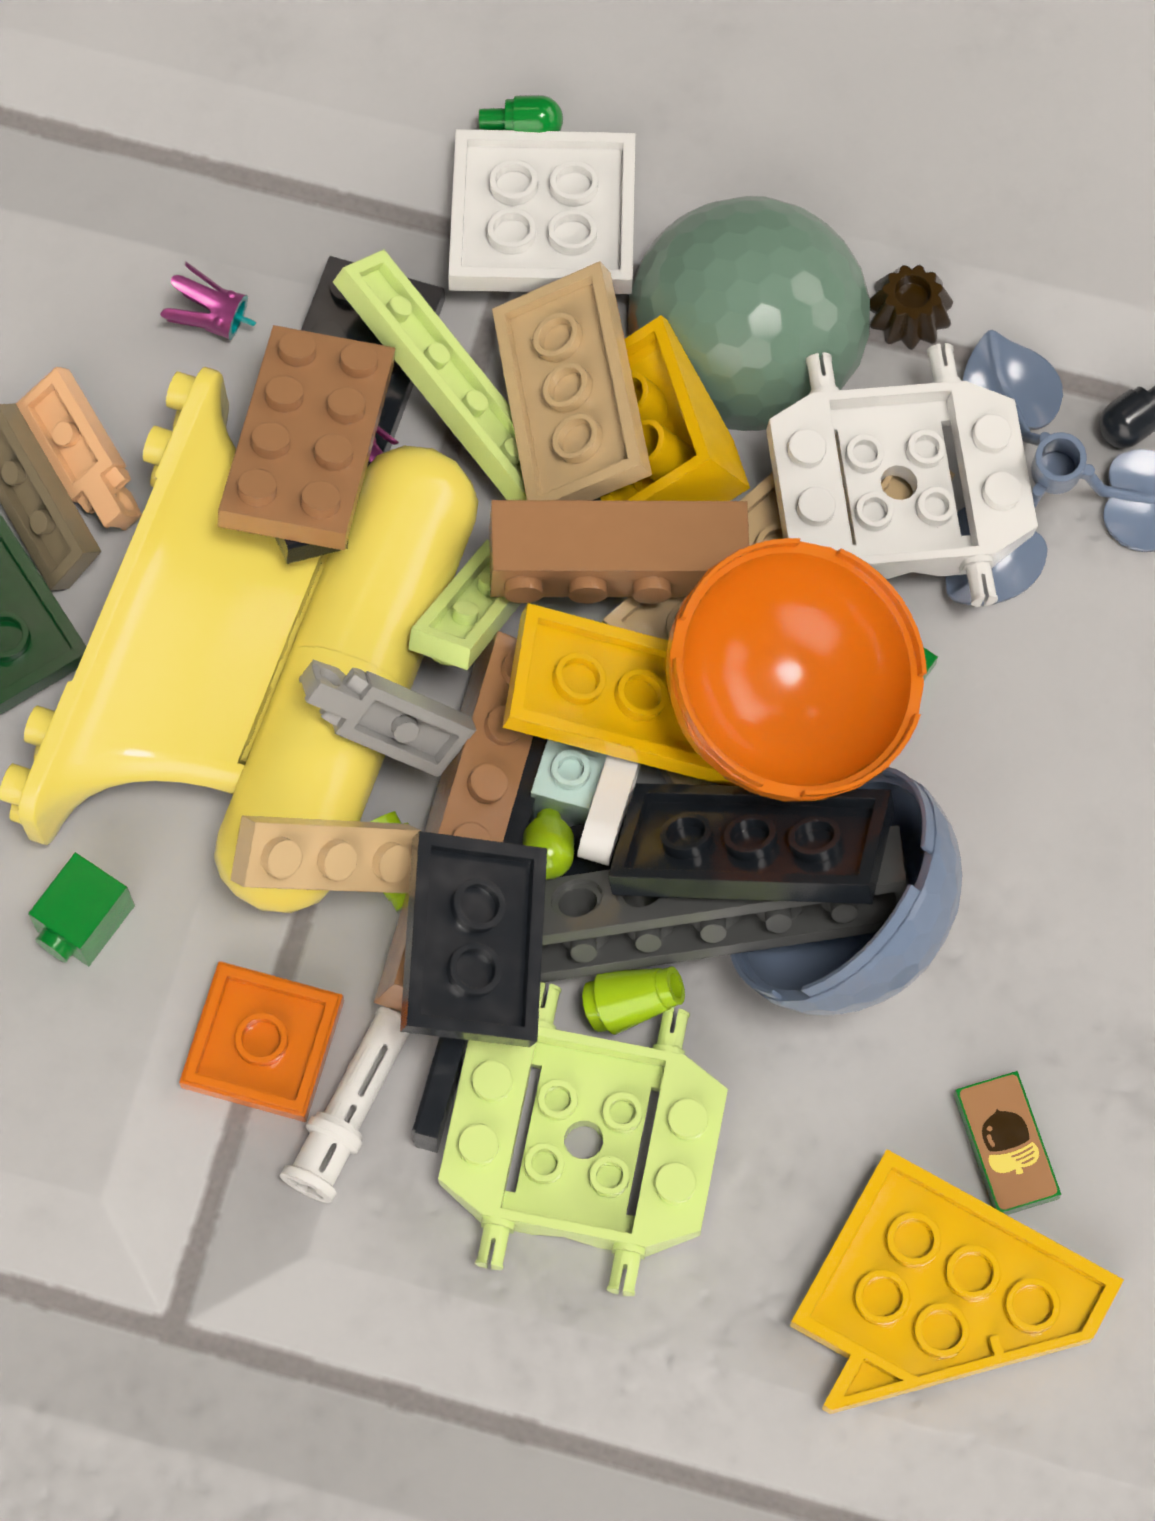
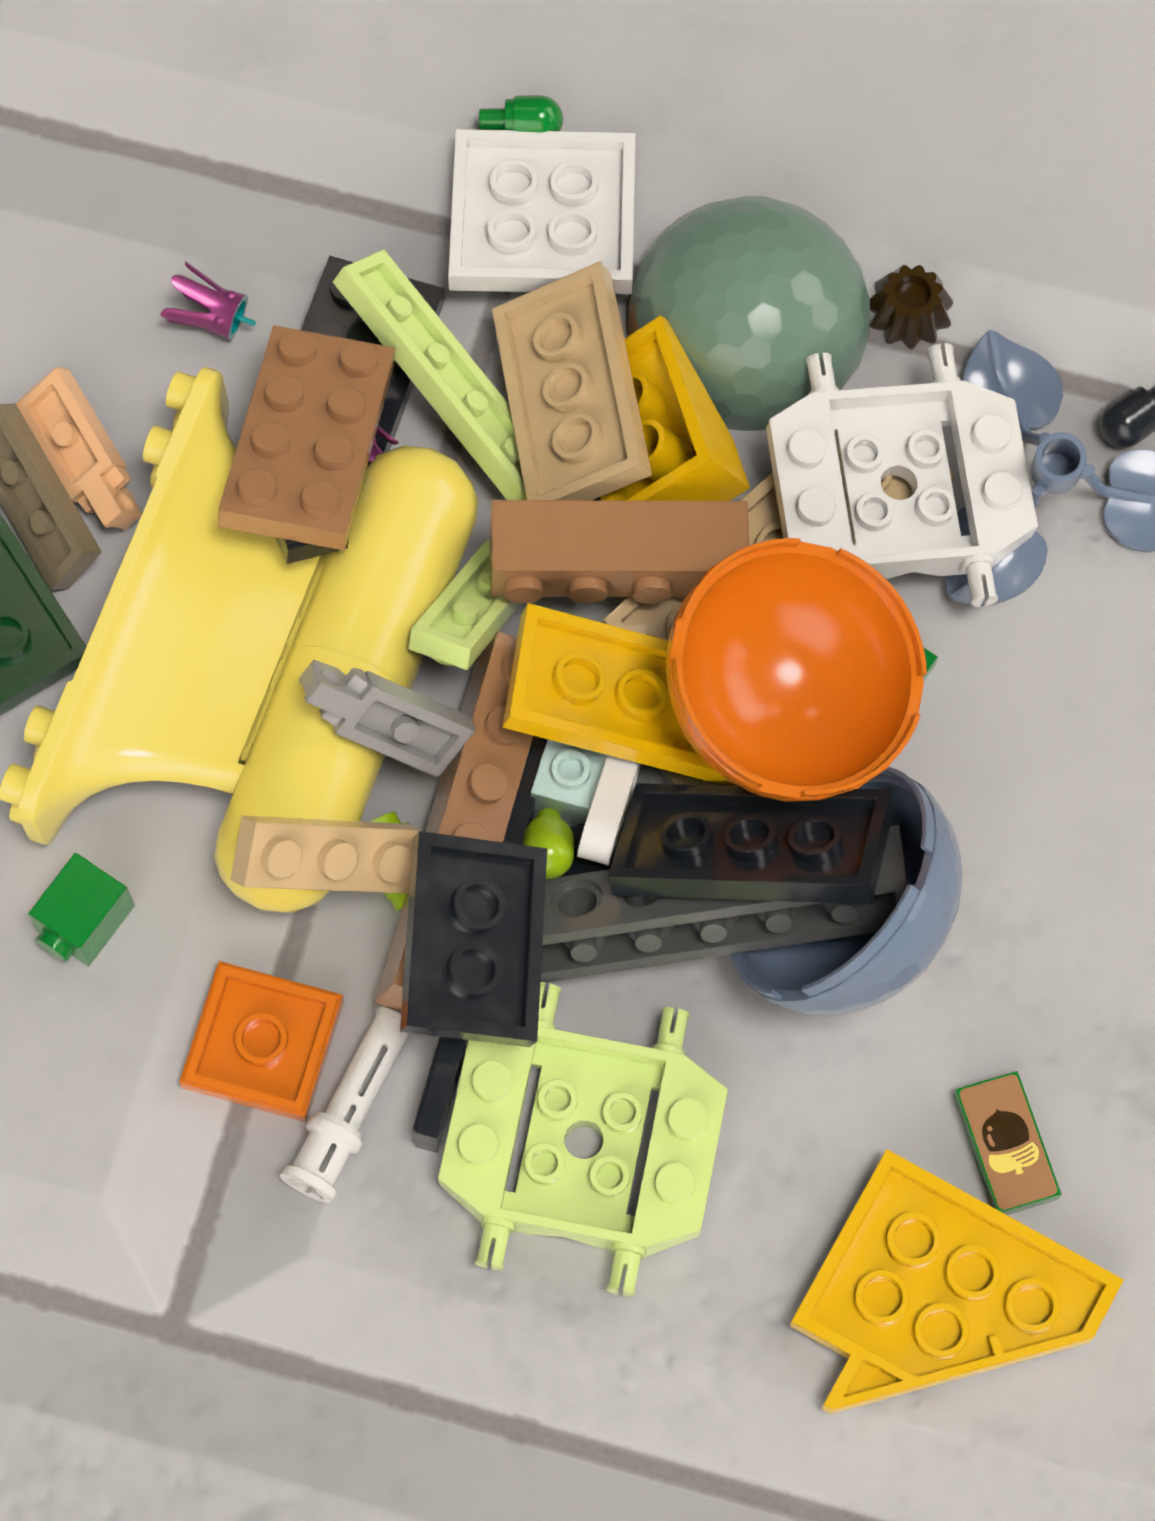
(630, 997): lime cone -> none

